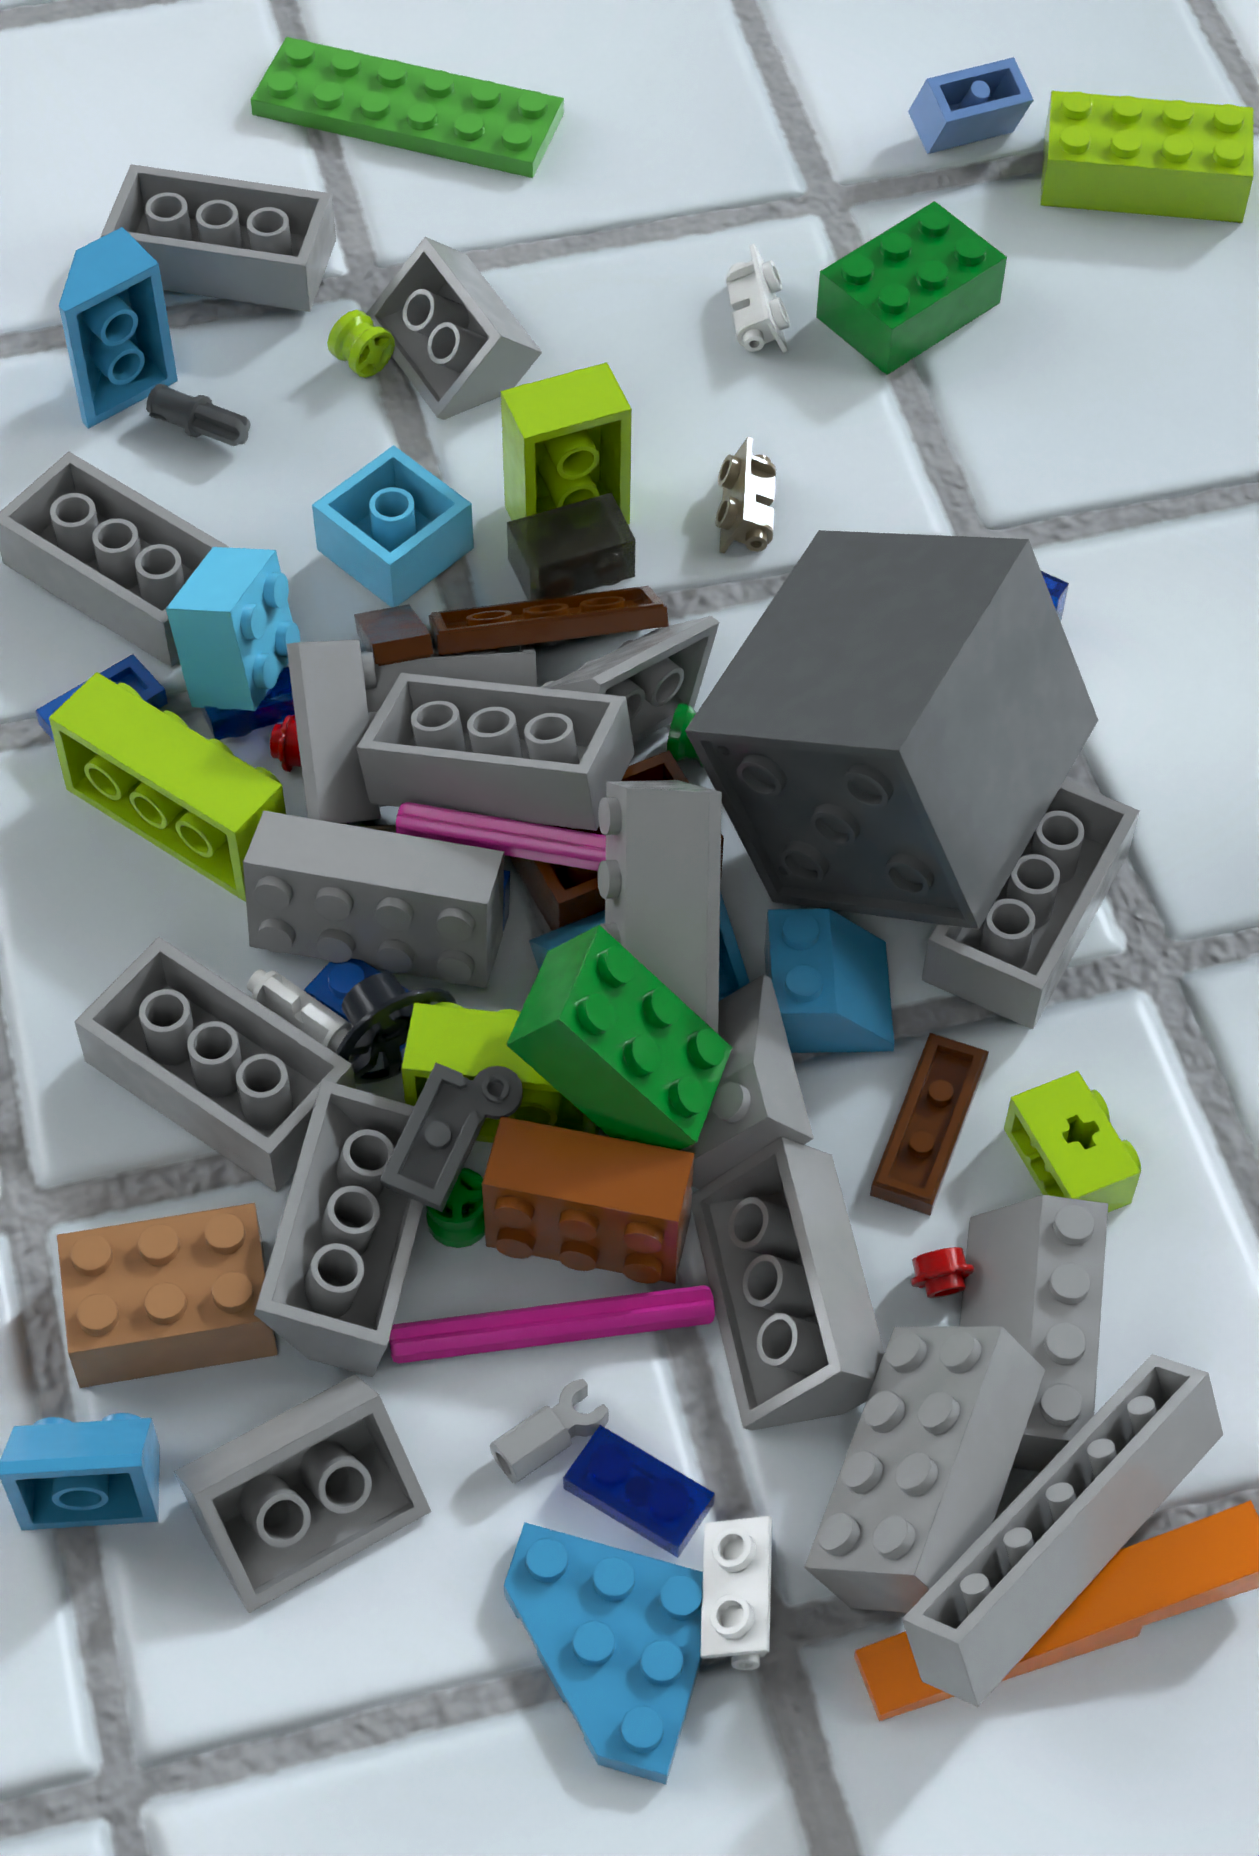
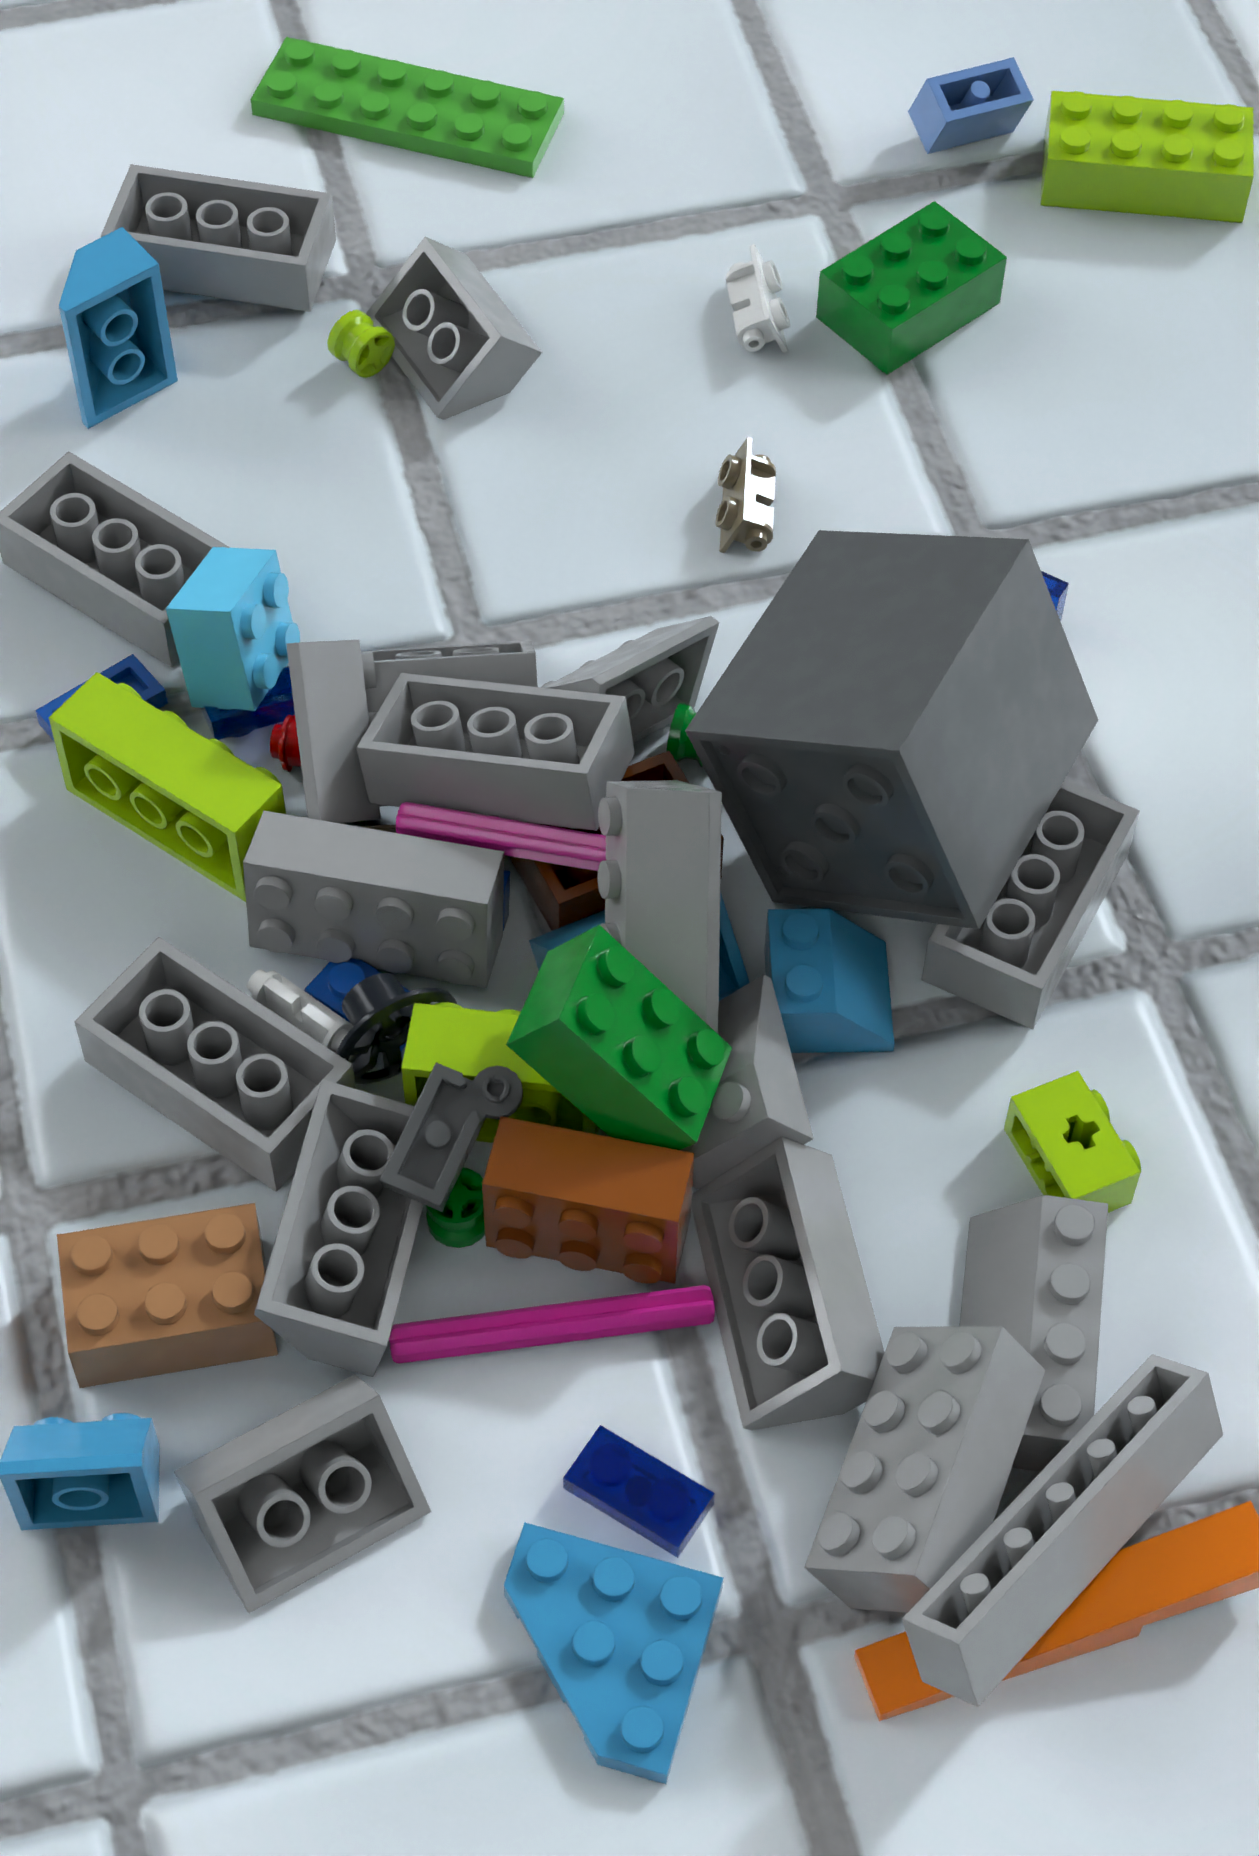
(197, 415): dark grey axle -> none
(393, 526): medium azure brick -> none
(394, 635): tile -> none
(546, 1433): light grey bar -> none
(547, 620): reddish brown tile -> none
(566, 442): lime brick -> none
(571, 548): clear smoke brick -> none
(737, 1591): white hinge -> none
(929, 1124): reddish brown tile -> none
(941, 1272): red plate -> none

